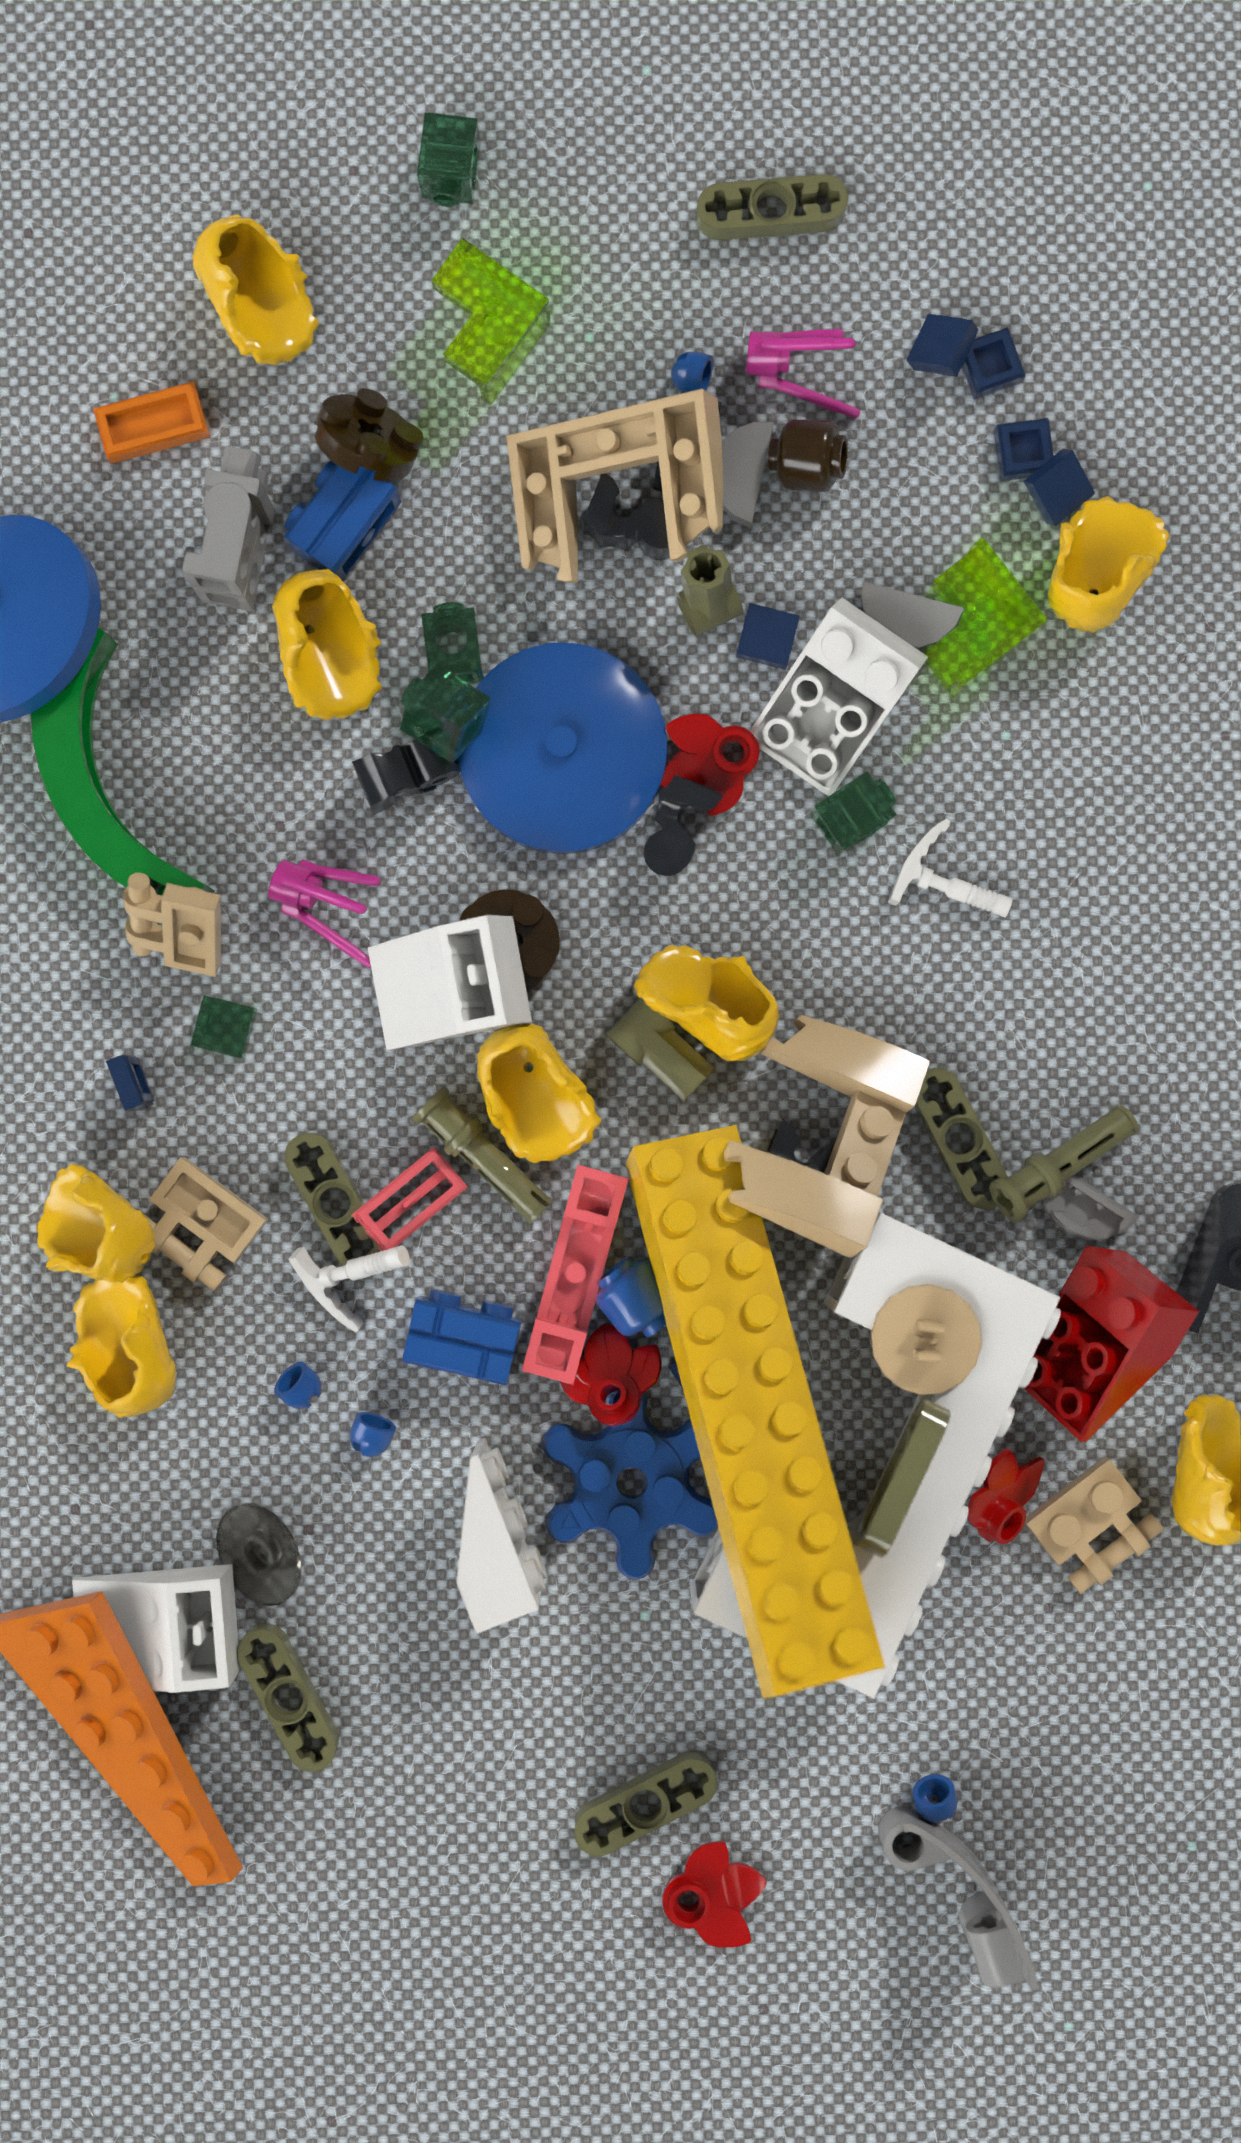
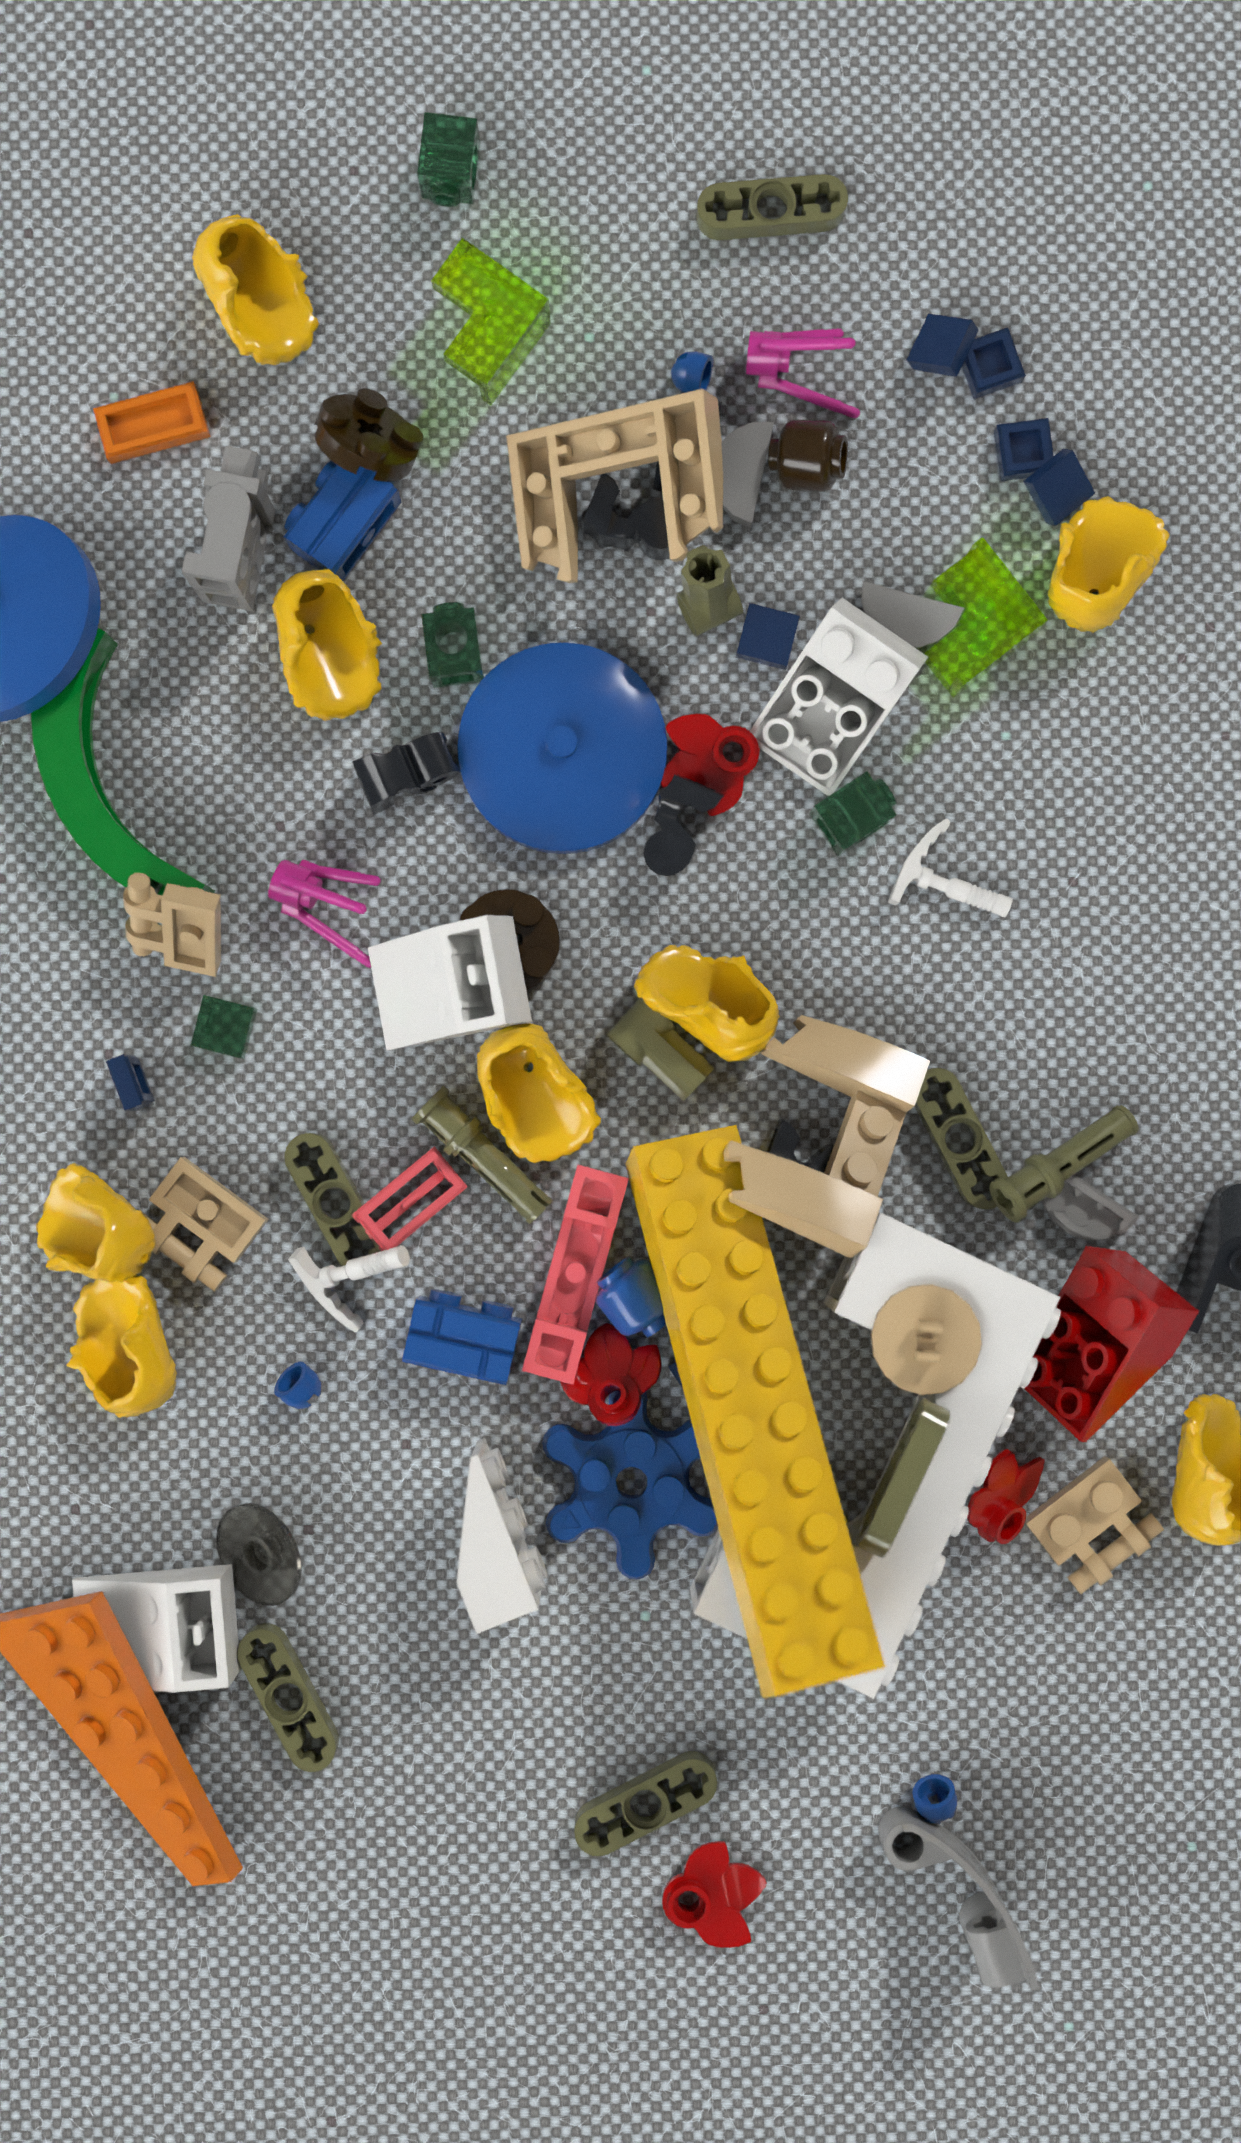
(371, 1434): blue hinge -> none
(443, 712): clear green brick -> none

